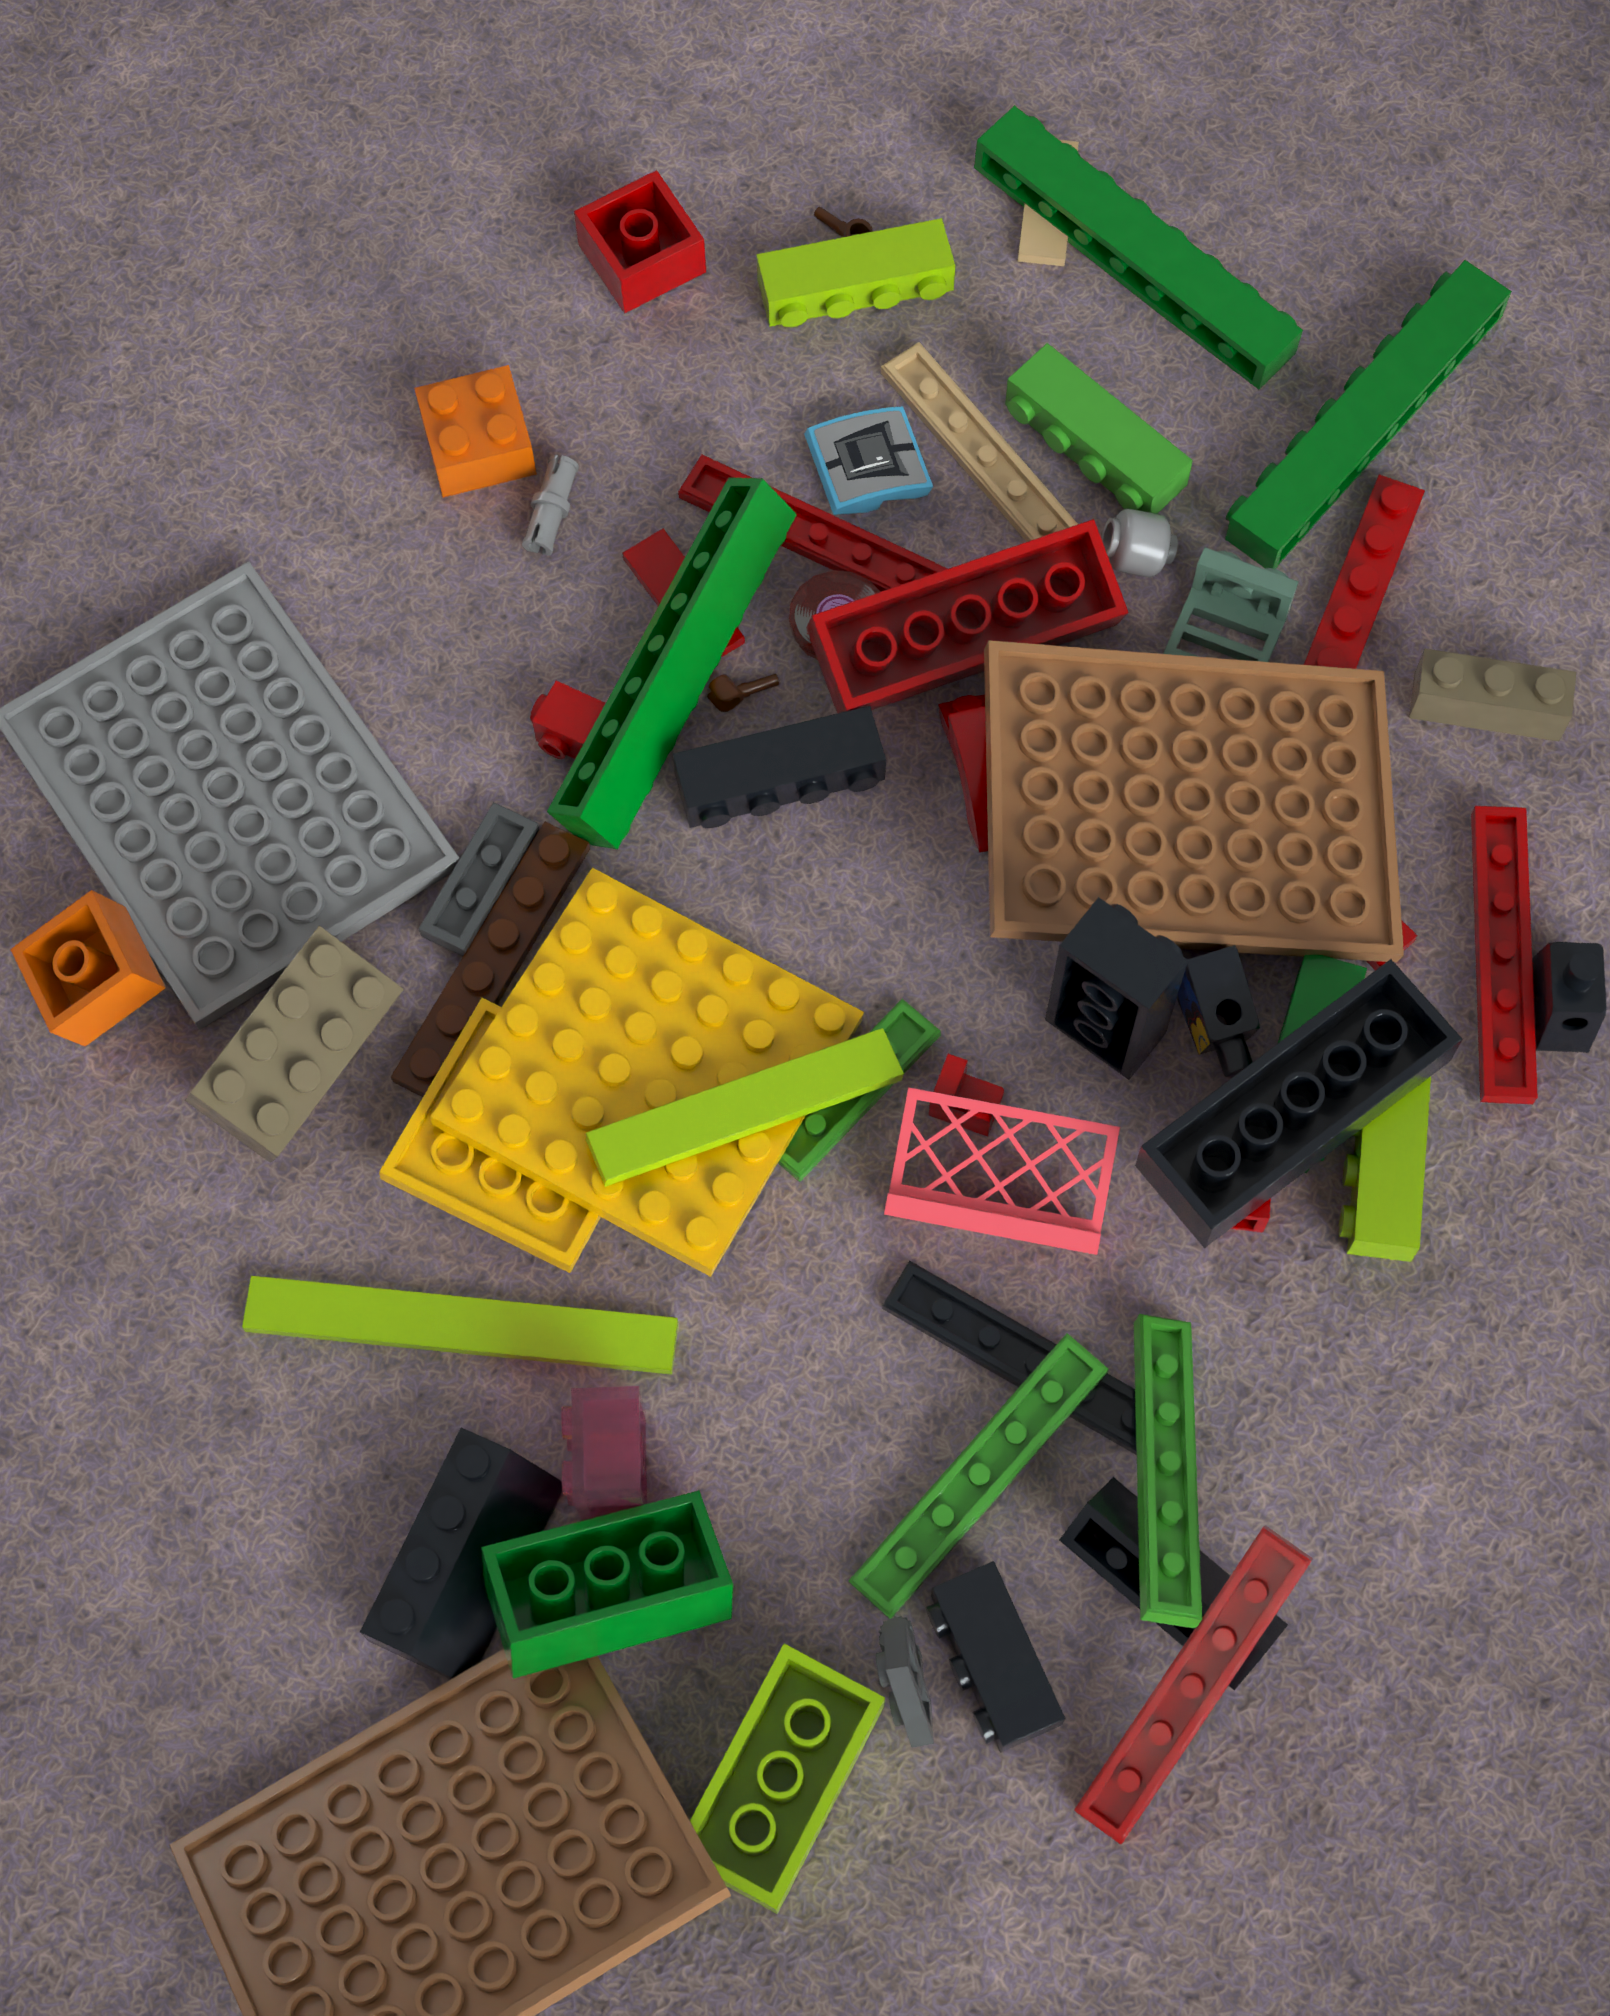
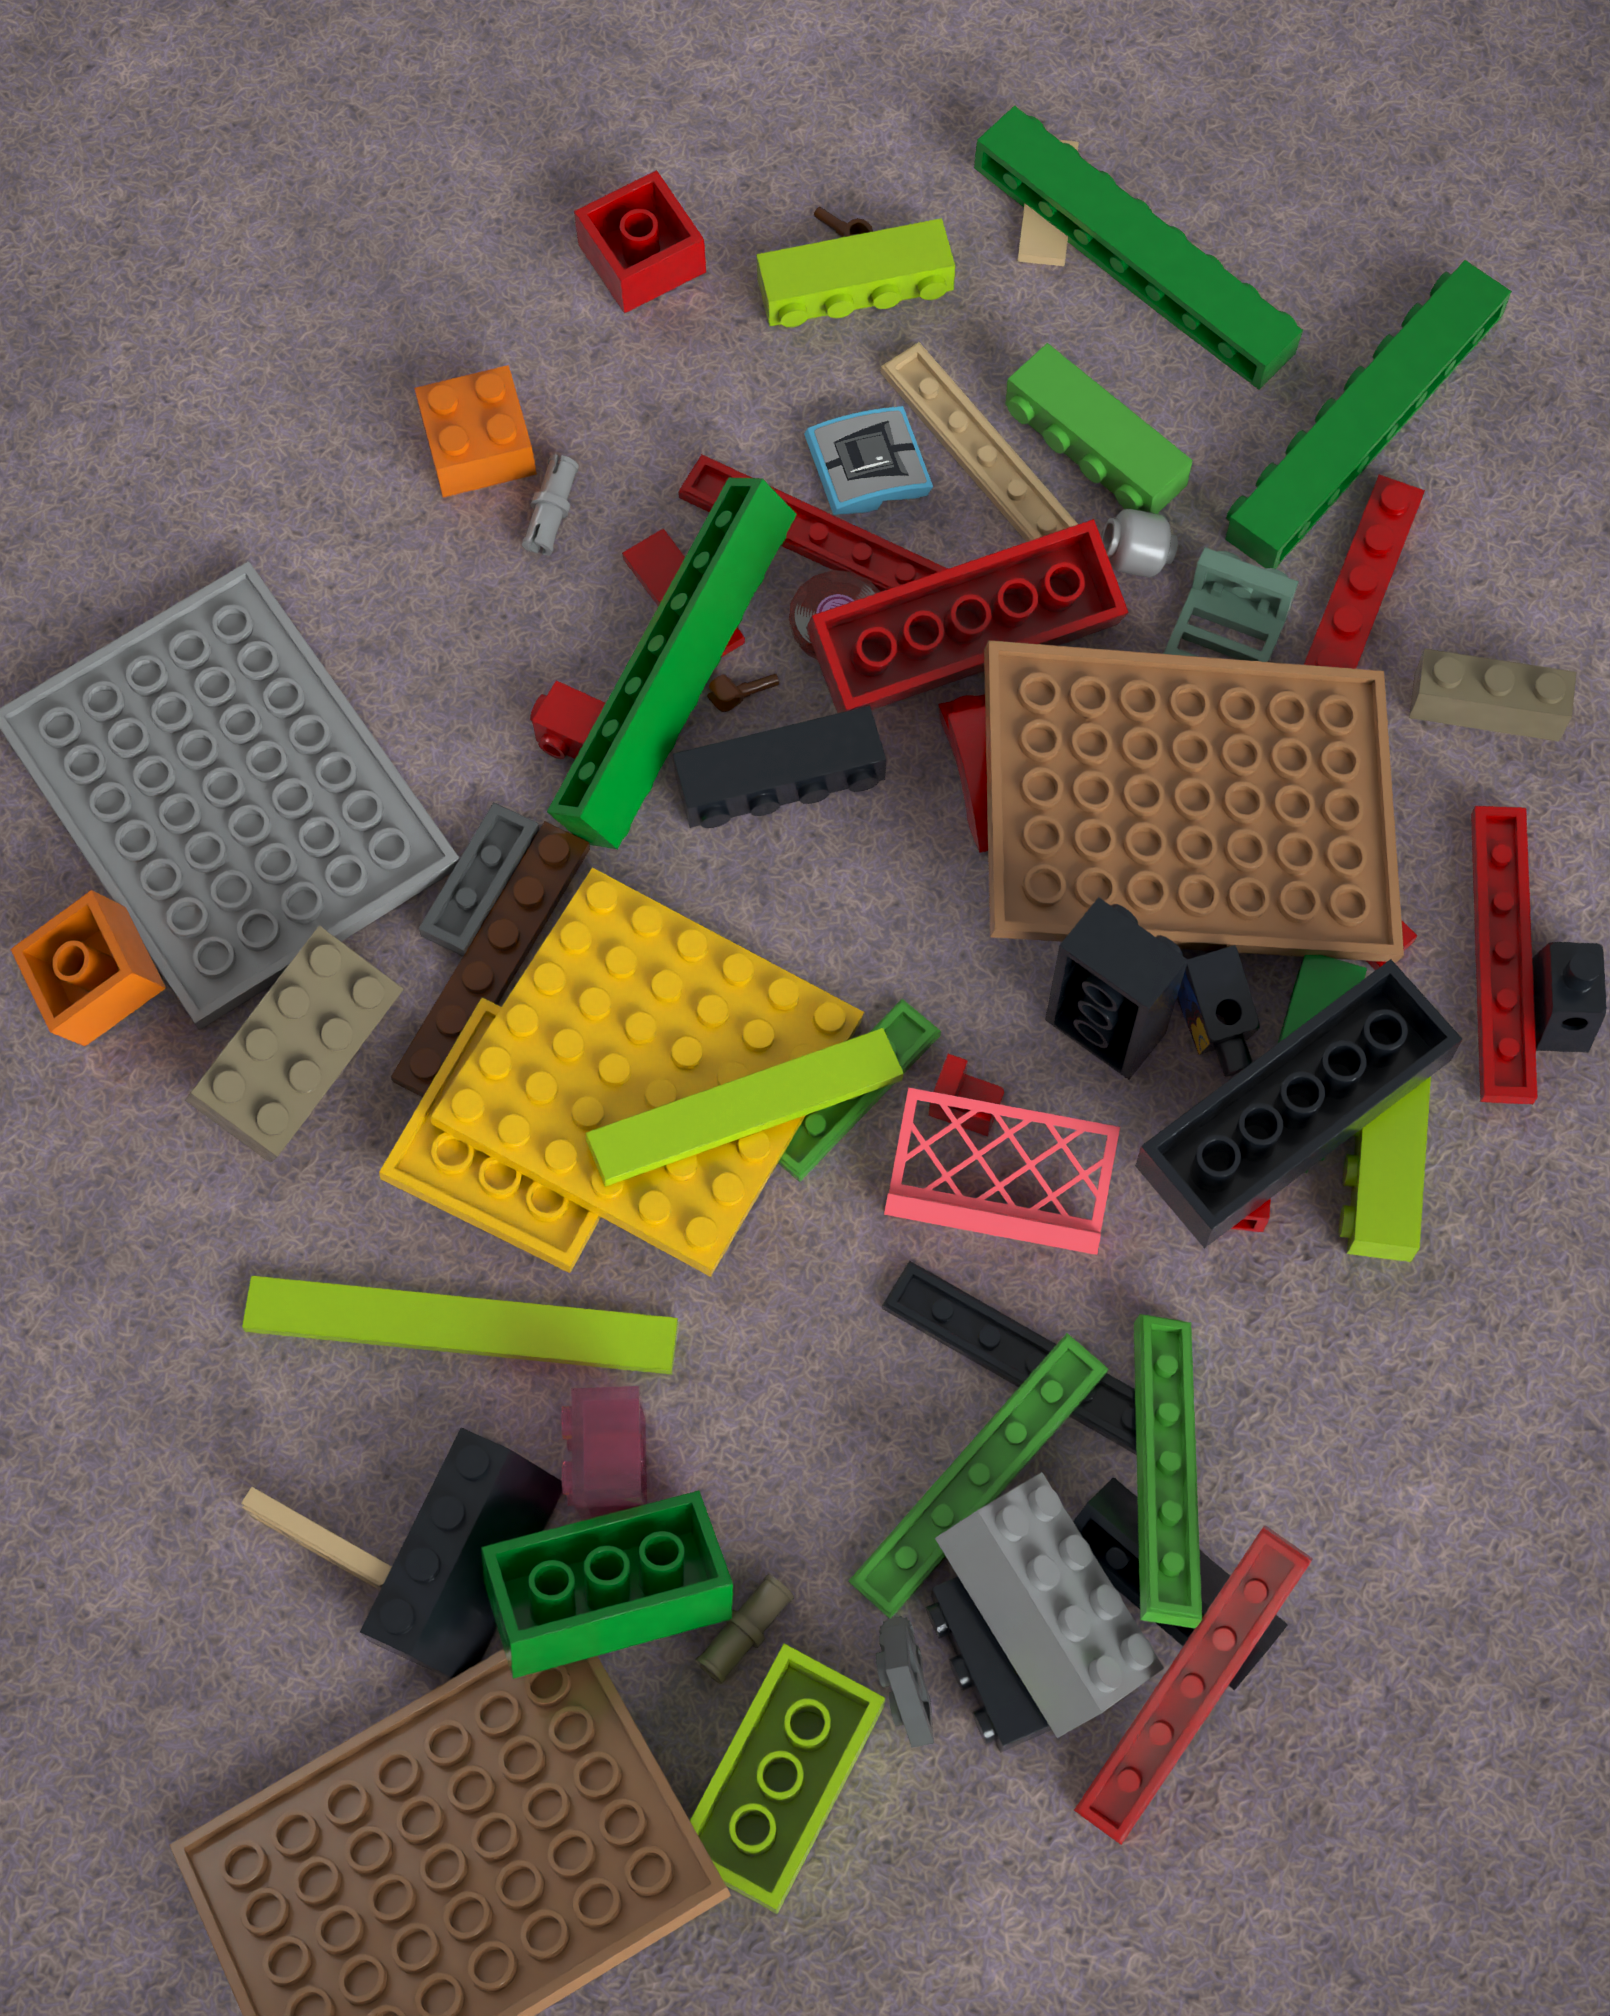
(316, 1538): none -> tan tile
(744, 1629): none -> dark tan pin
(1049, 1604): none -> light grey brick

